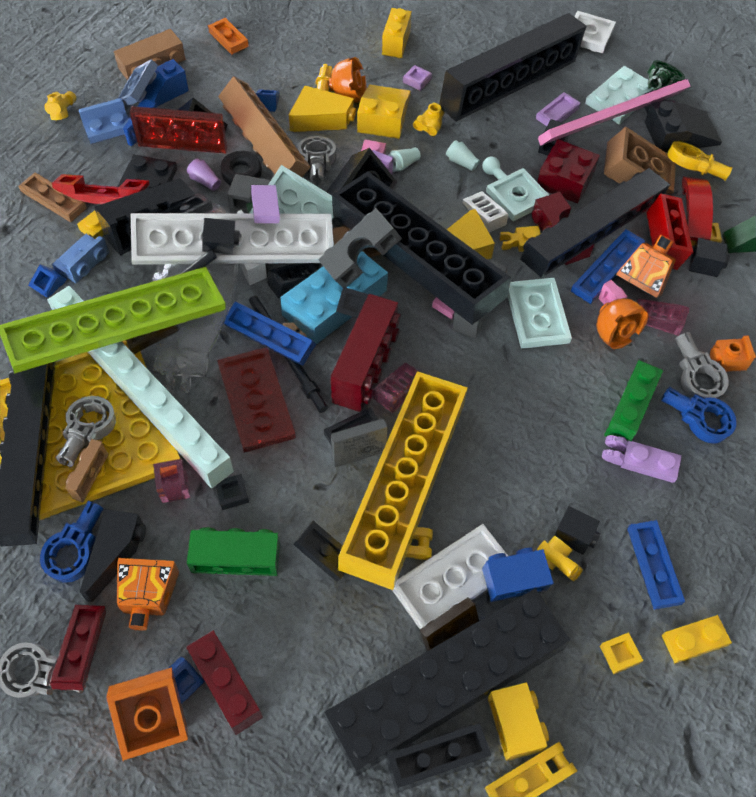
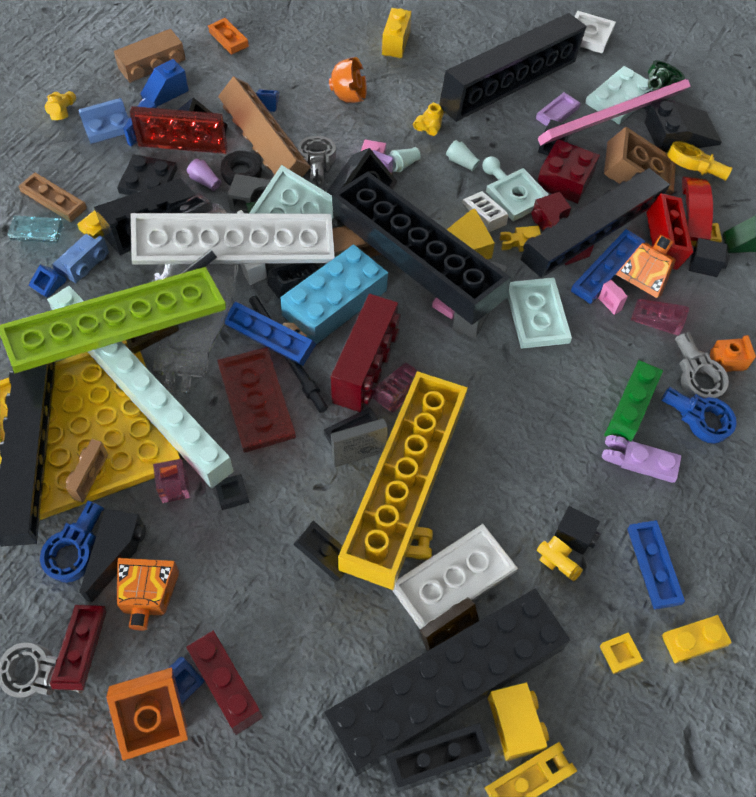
(35, 229): none -> clear light blue plate
(75, 187): red slope -> none
(79, 433): light grey pin -> none
(135, 87): sand blue plate -> none
(219, 236): black brick -> none
(233, 552): green brick -> none
(265, 204): lavender tile -> none
(321, 111): yellow slope -> none
(323, 79): yellow axle -> none
(351, 302): black plate -> none
(370, 232): dark grey arch -> none
(382, 111): yellow slope -> none
(417, 77): lavender tile -> none
(516, 574): blue brick -> none
(619, 321): orange cylinder -> none

